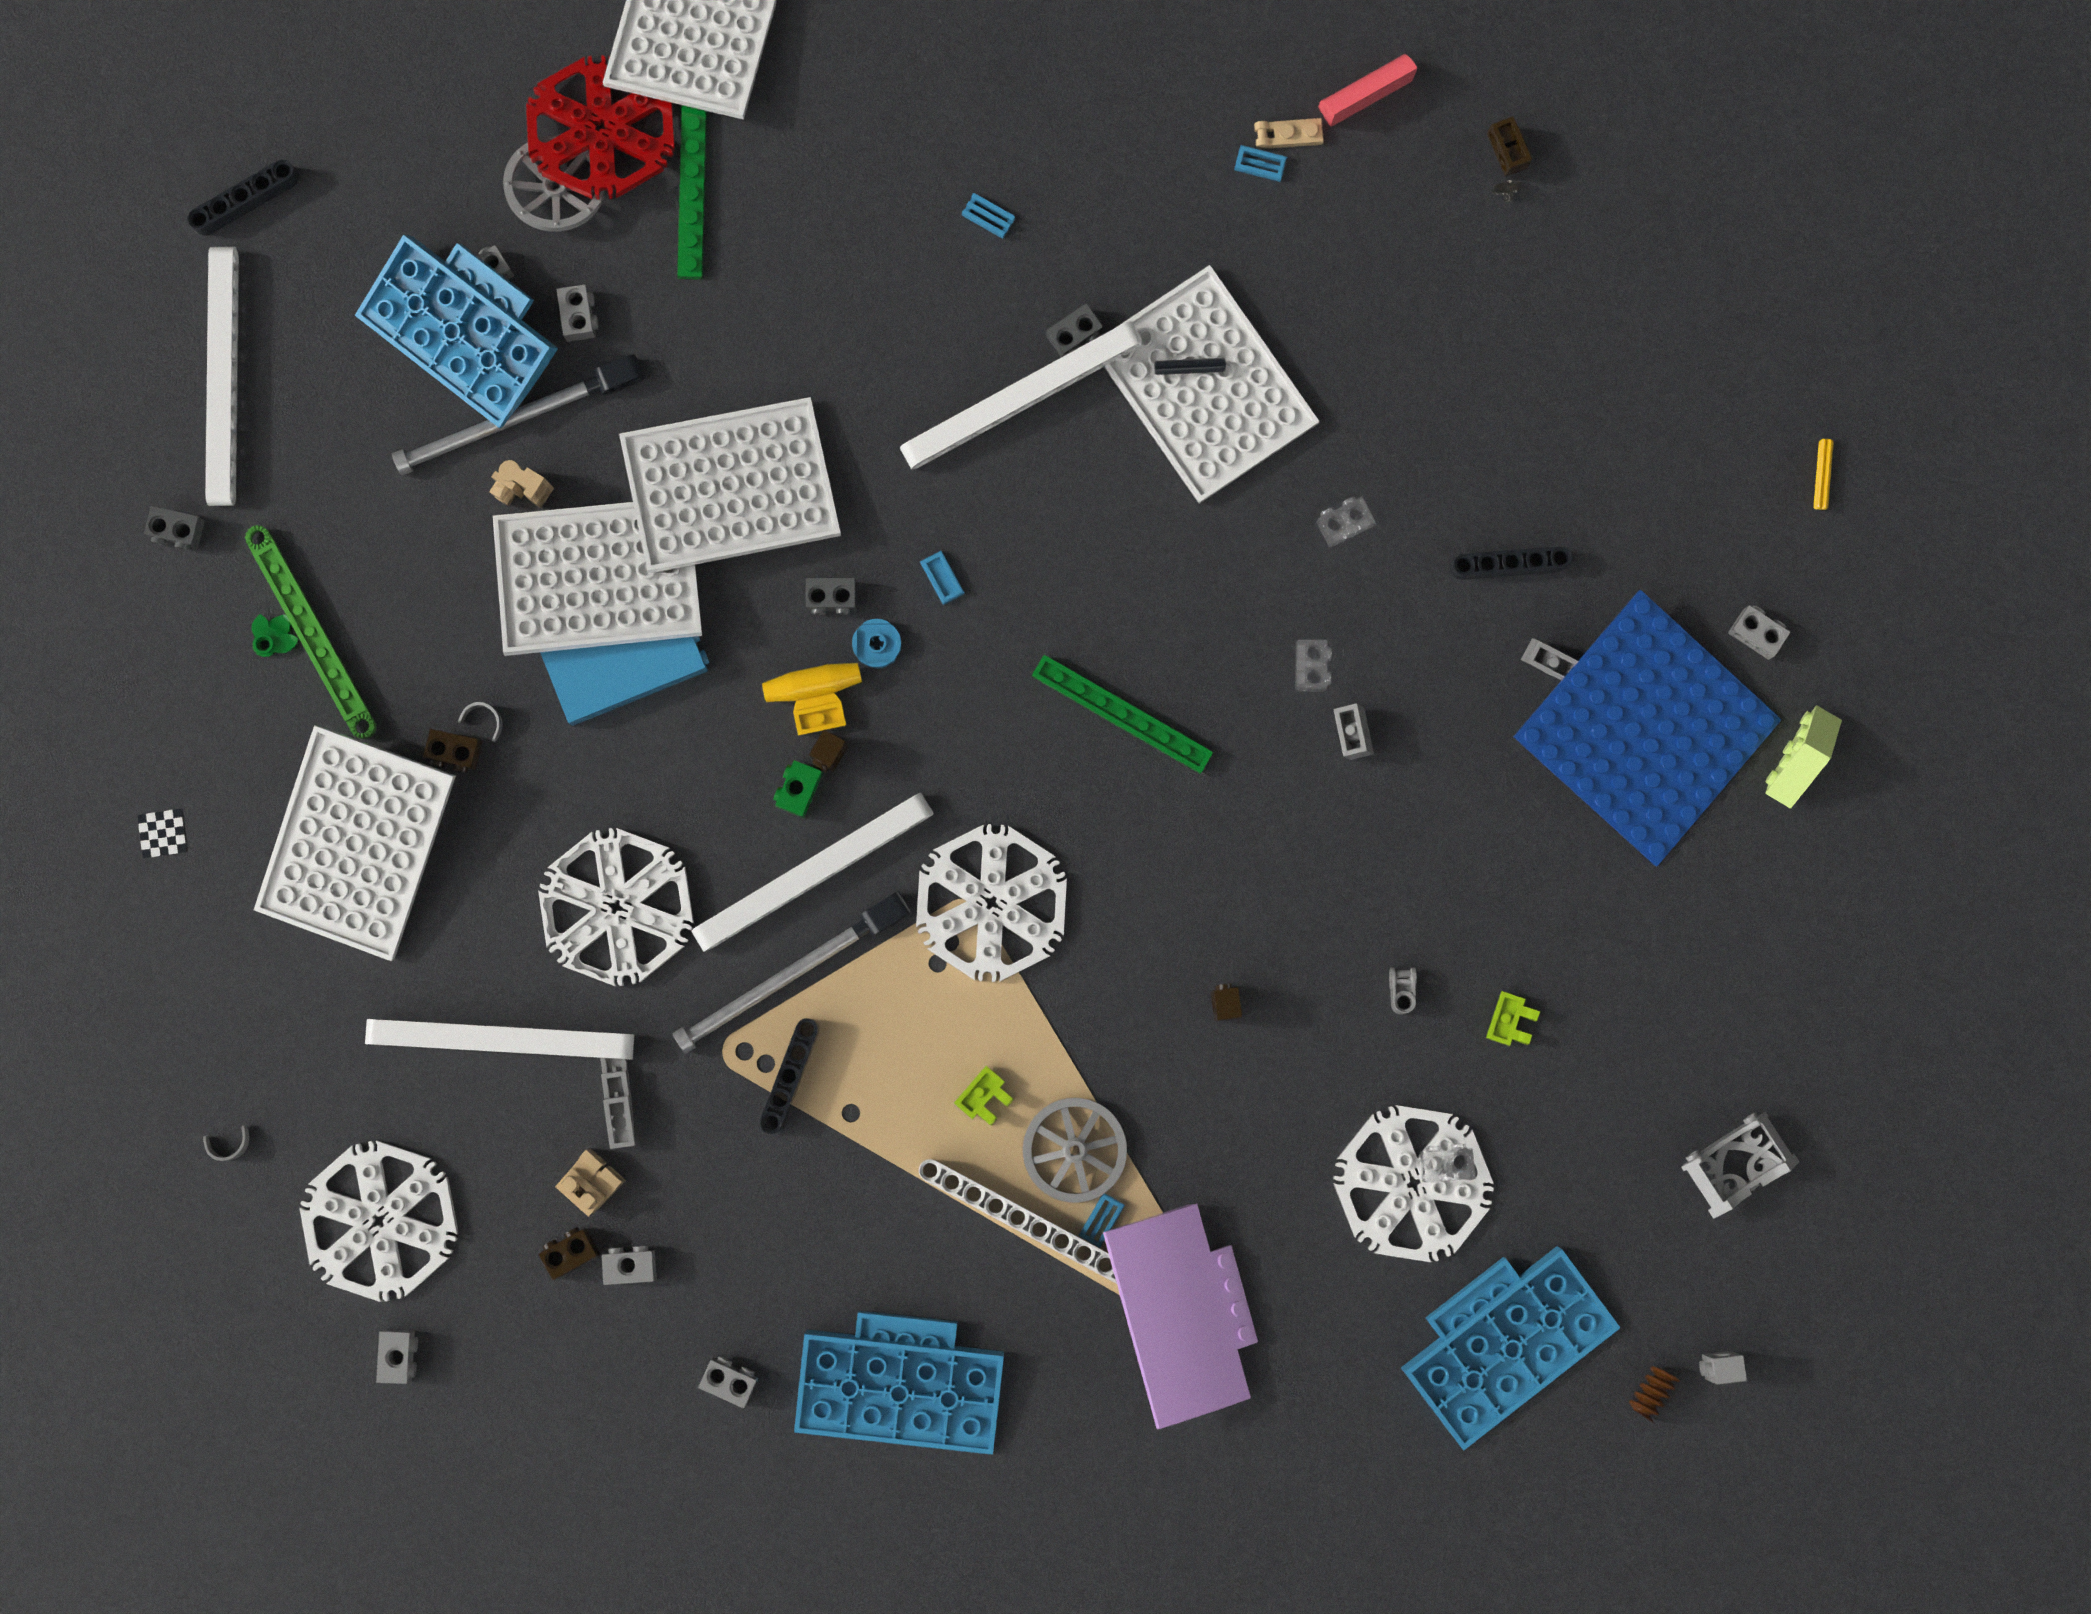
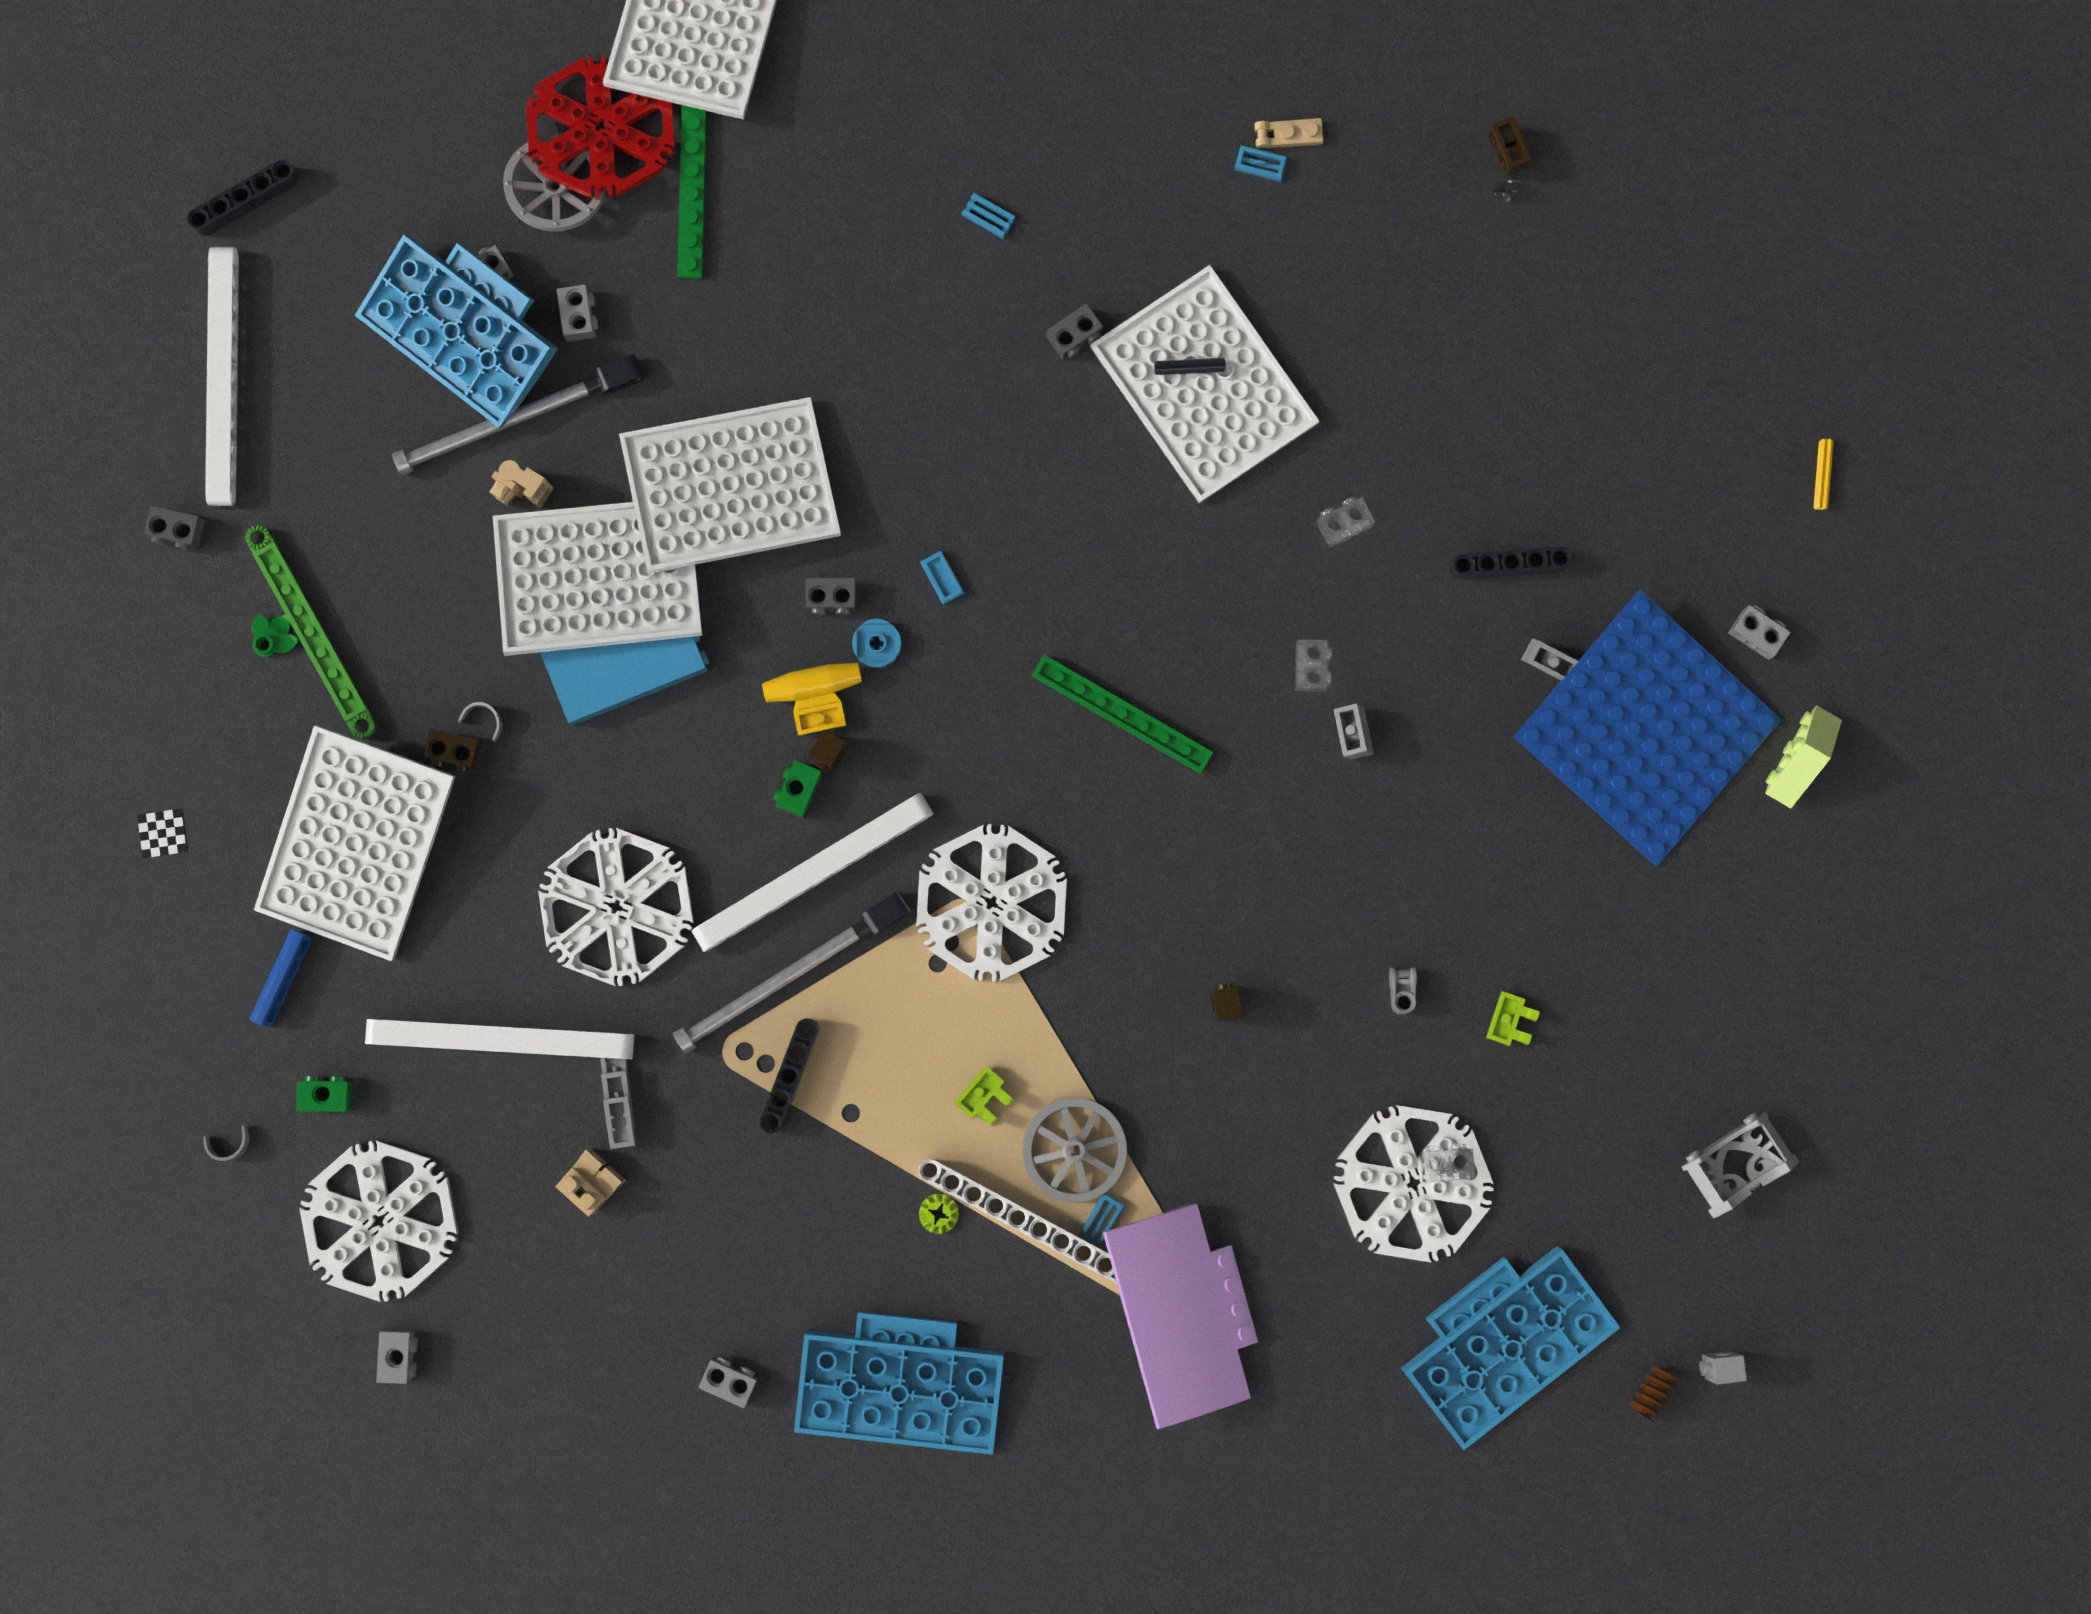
(280, 978): none -> blue brick
(309, 1094): none -> green brick
(571, 1258): dark brown brick -> none
(616, 1274): light grey brick -> none
(949, 1208): none -> lime gear
(1021, 395): white beam -> none
(1368, 90): coral brick -> none

